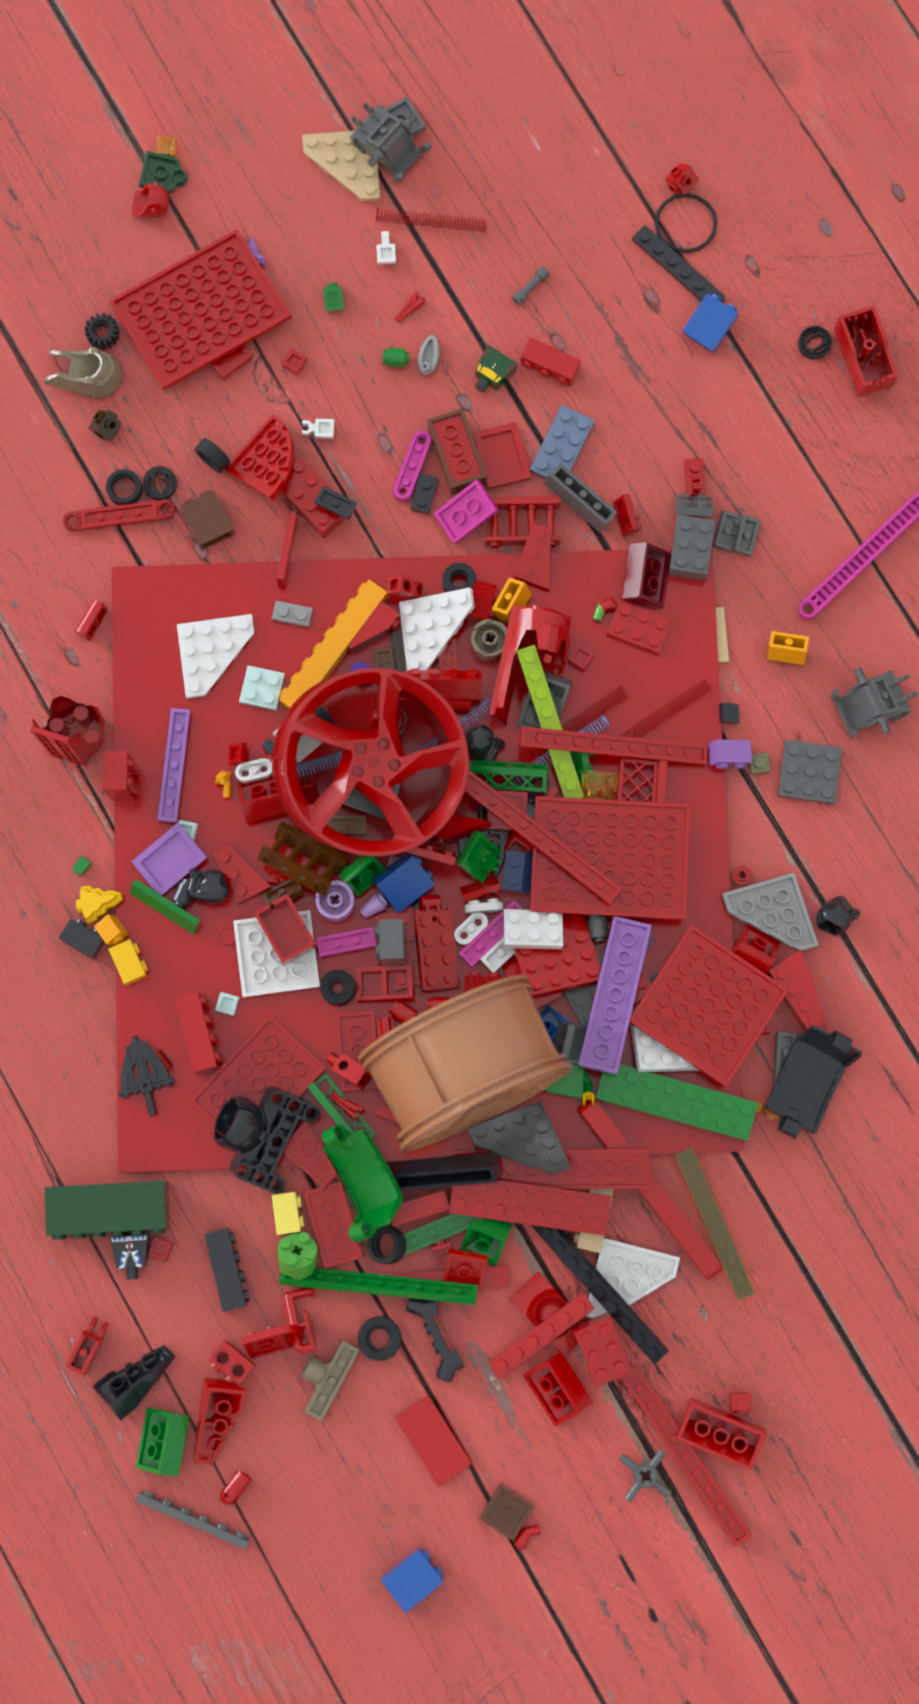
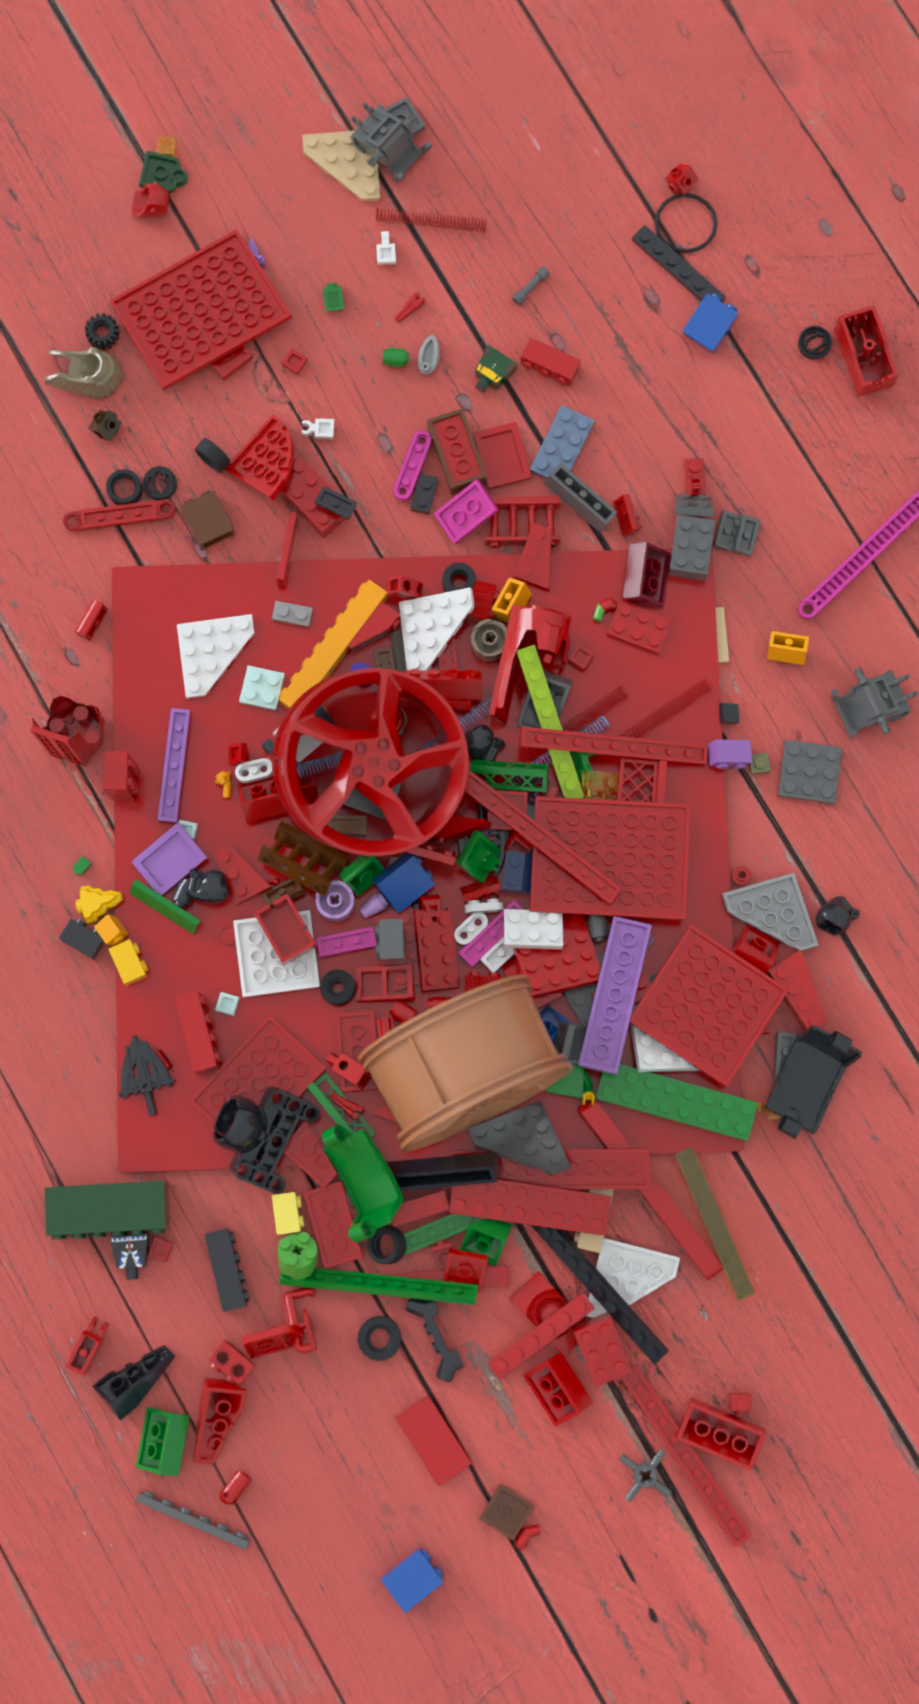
(327, 1378): dark tan plate -> none

